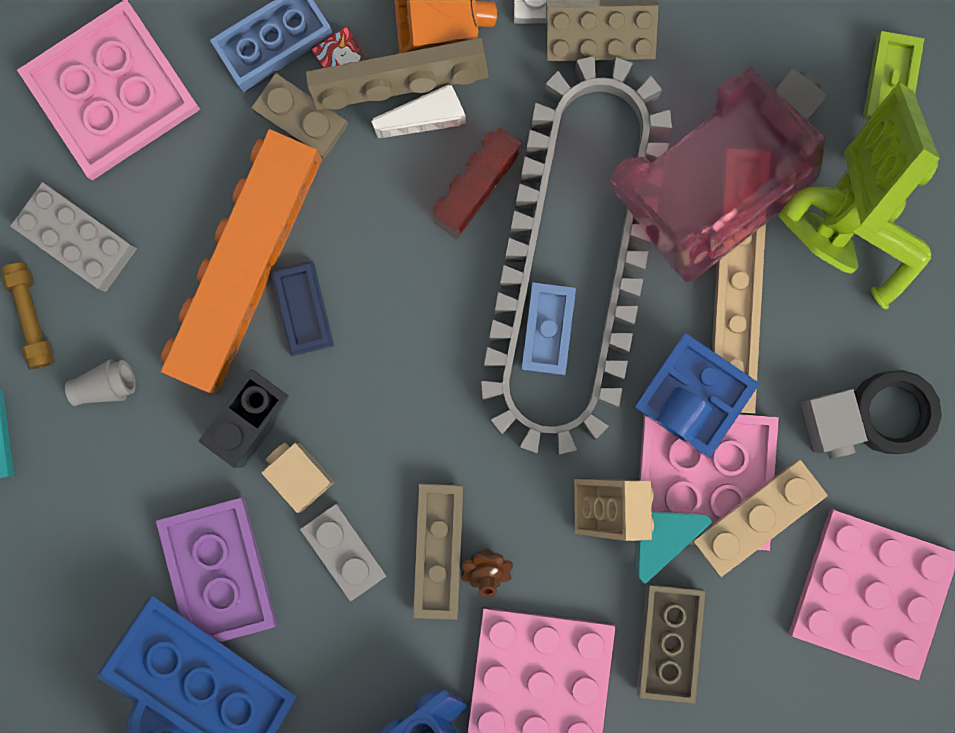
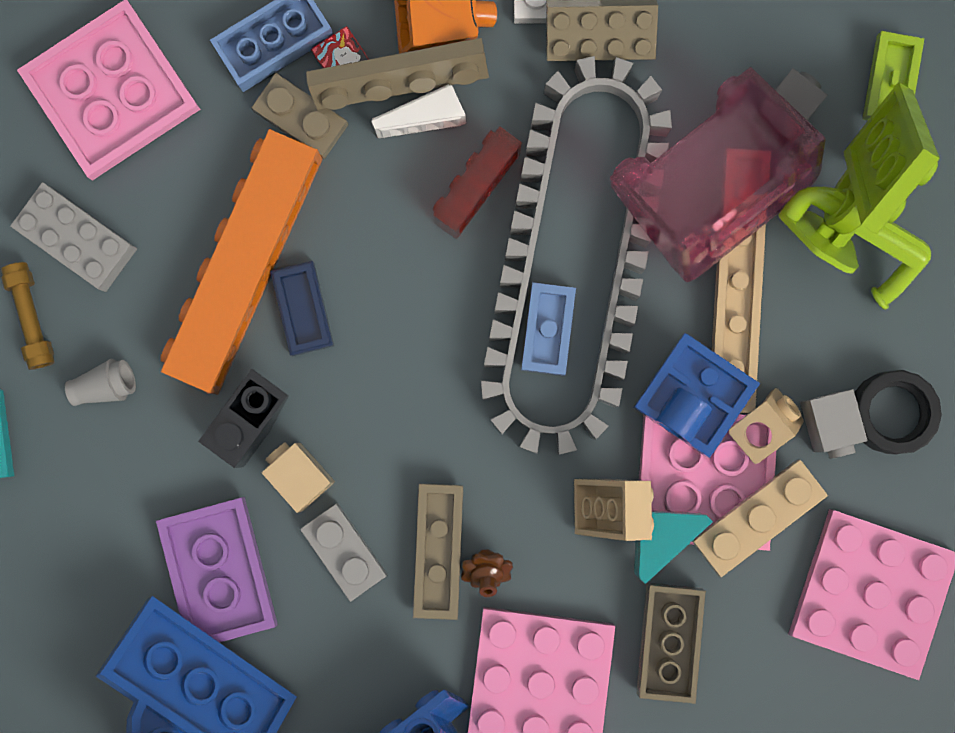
(779, 415): none -> tan bracket

